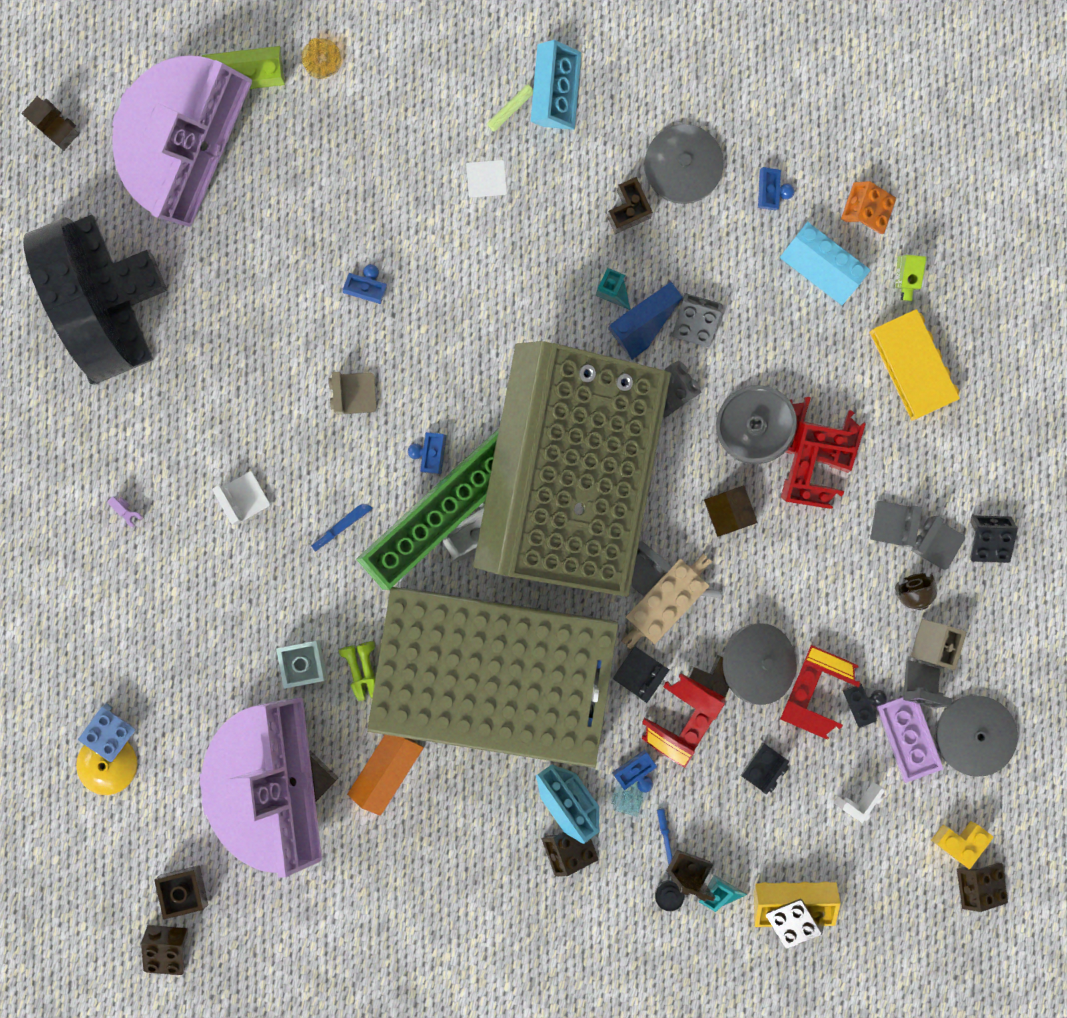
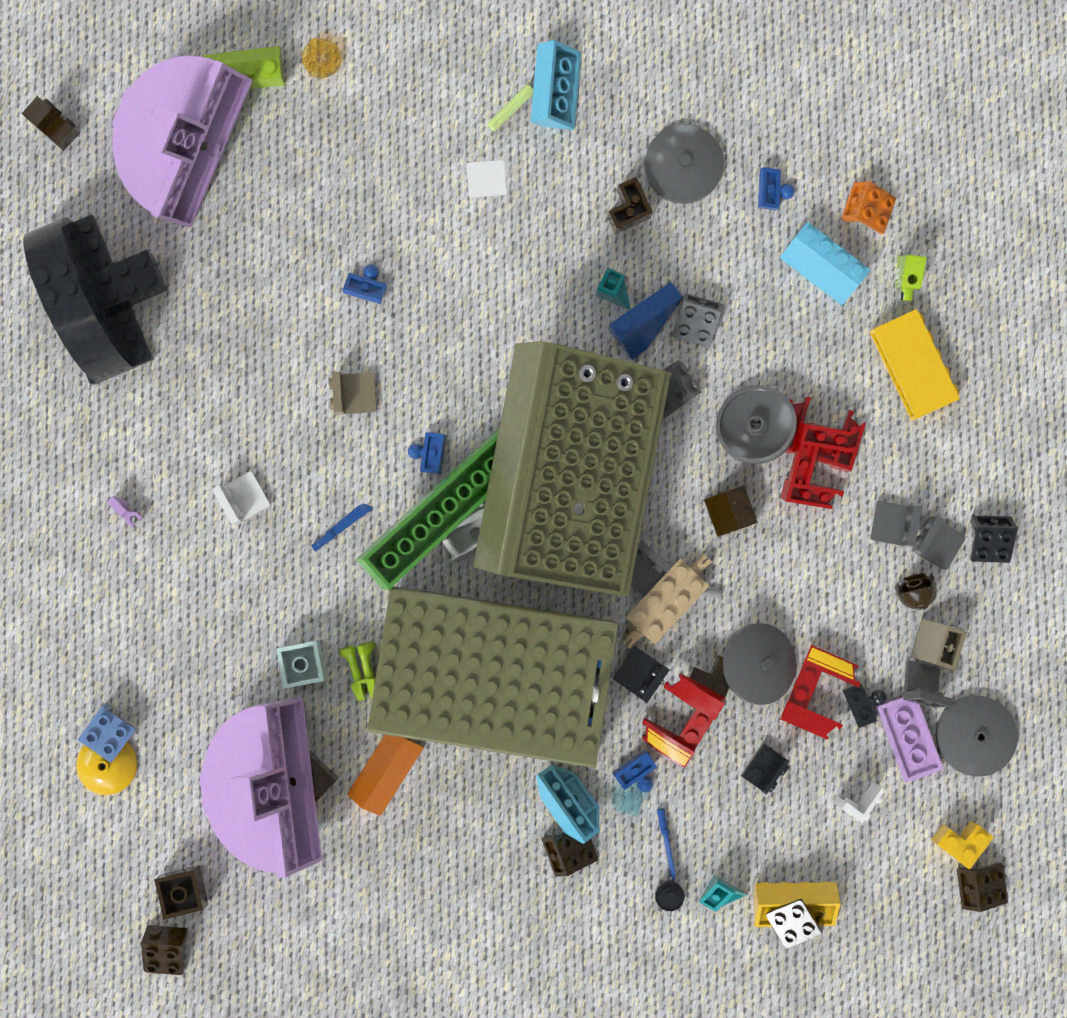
(690, 874): dark brown bracket -> none

